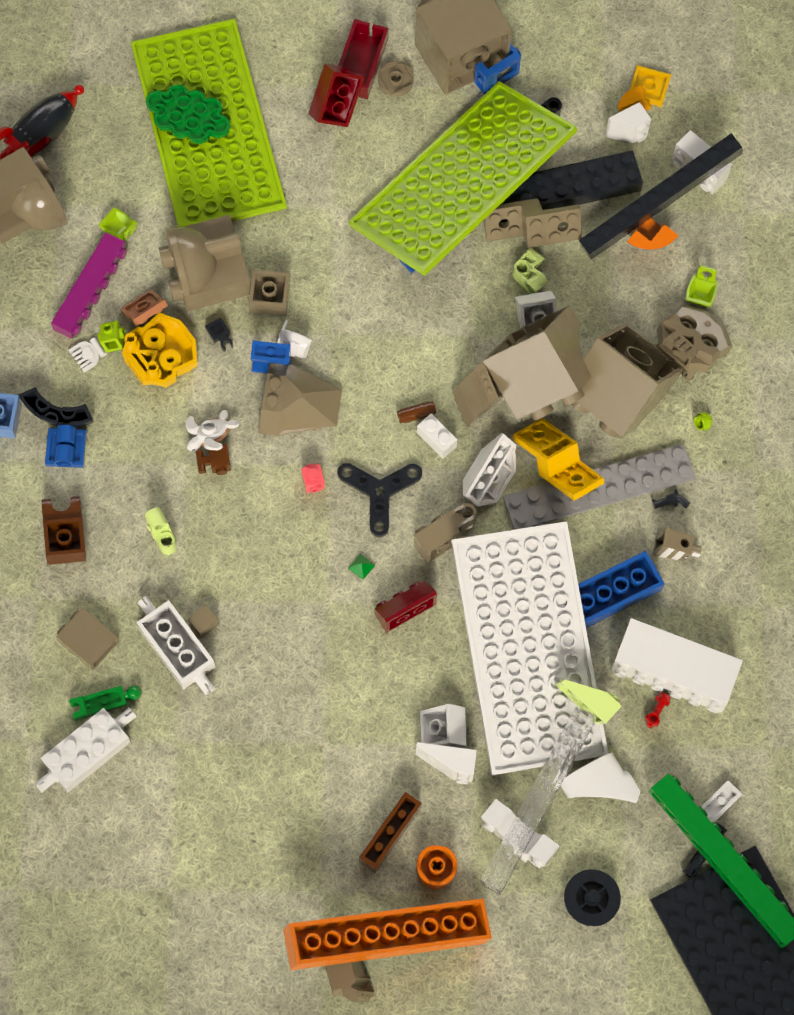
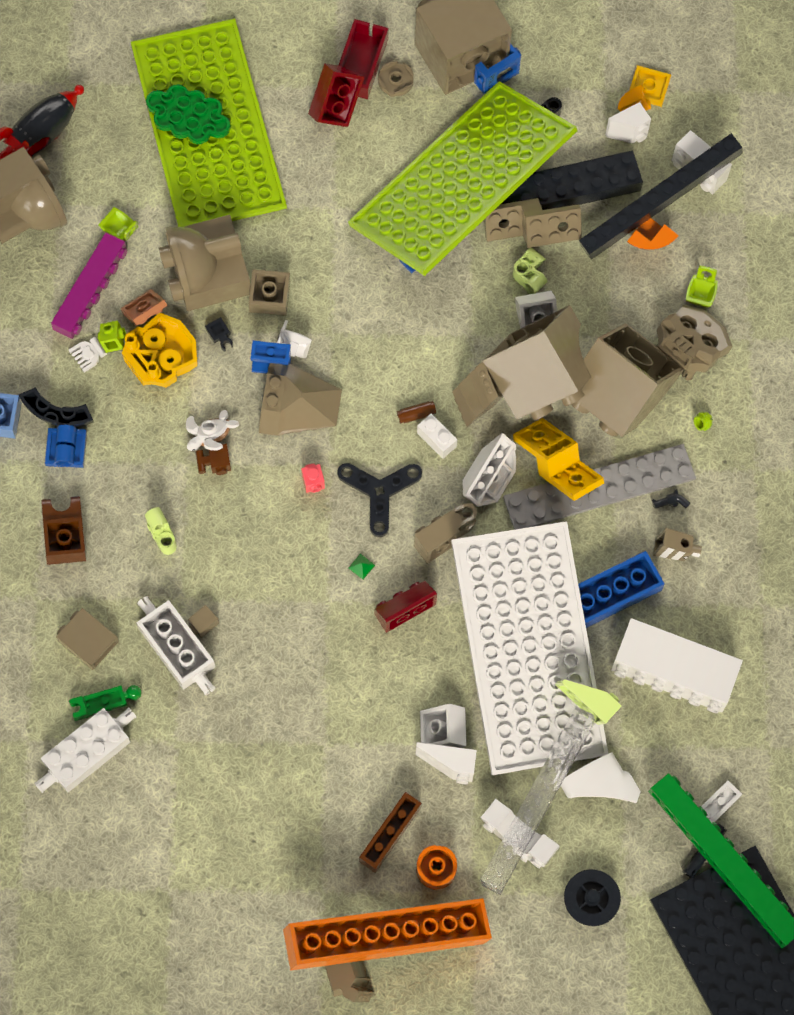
(653, 718): red bar -> none

